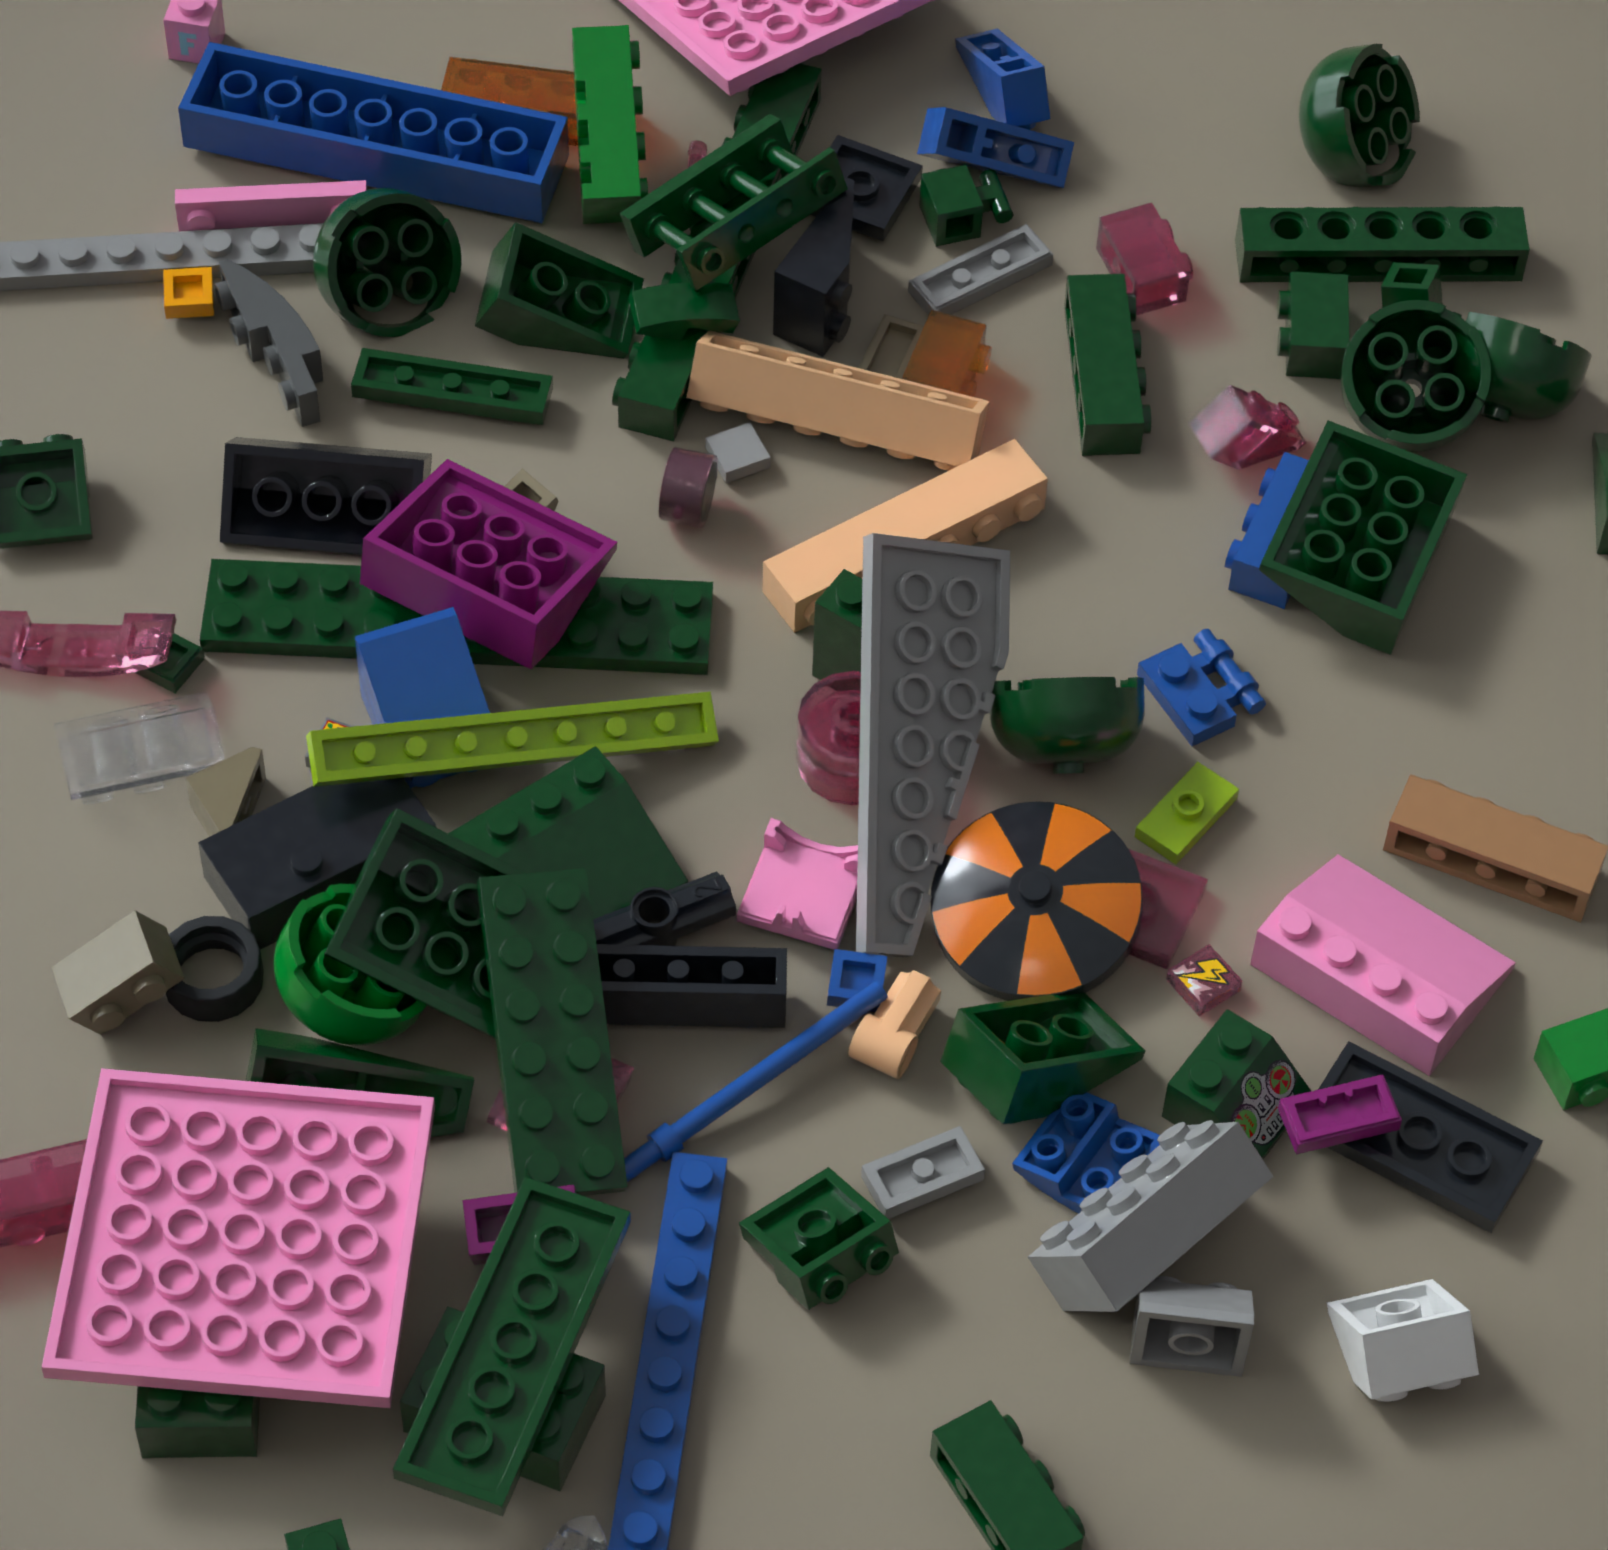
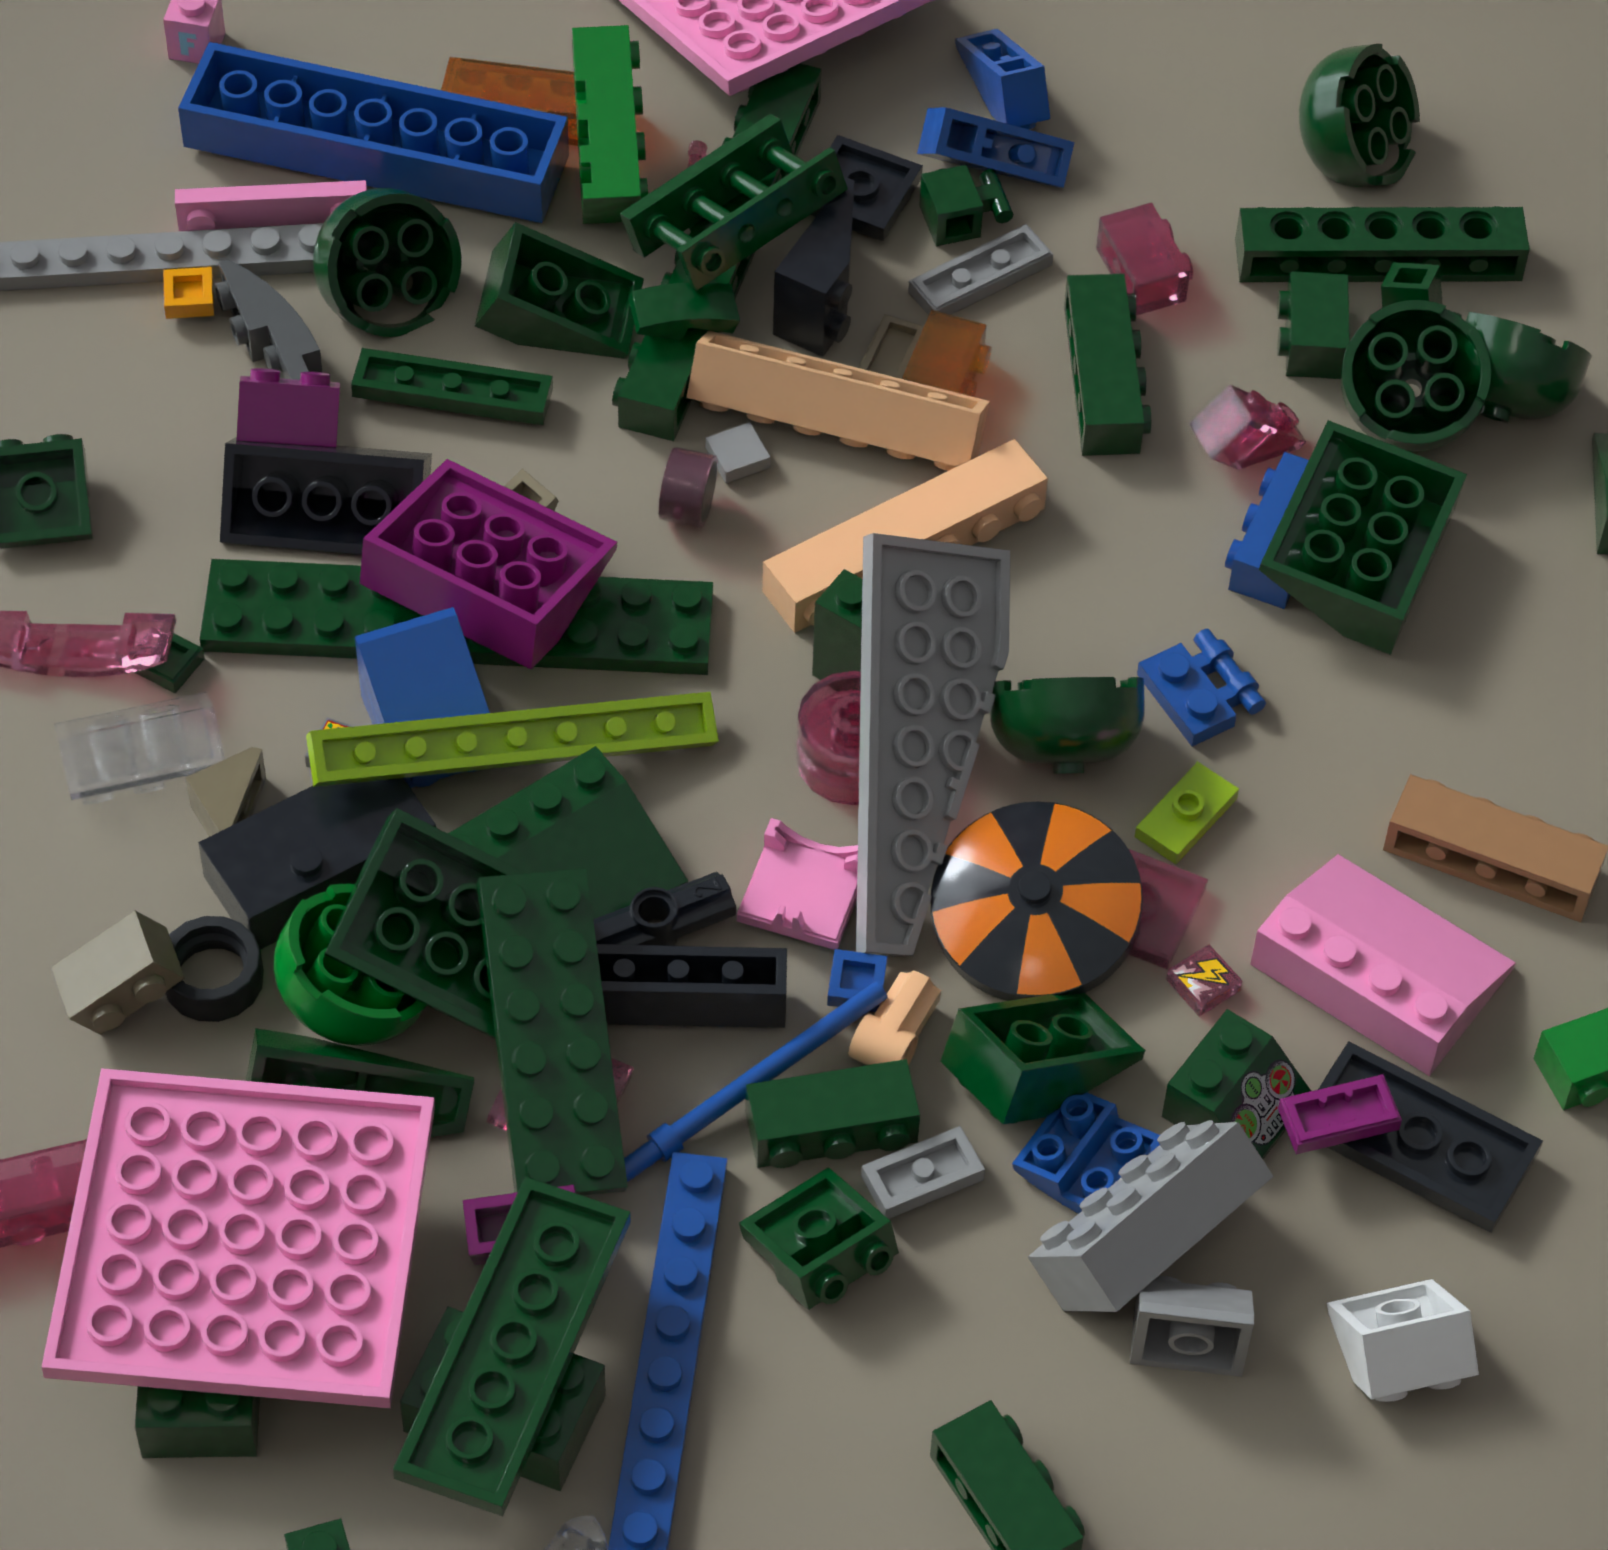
(288, 408): none -> magenta brick
(832, 1114): none -> dark green brick

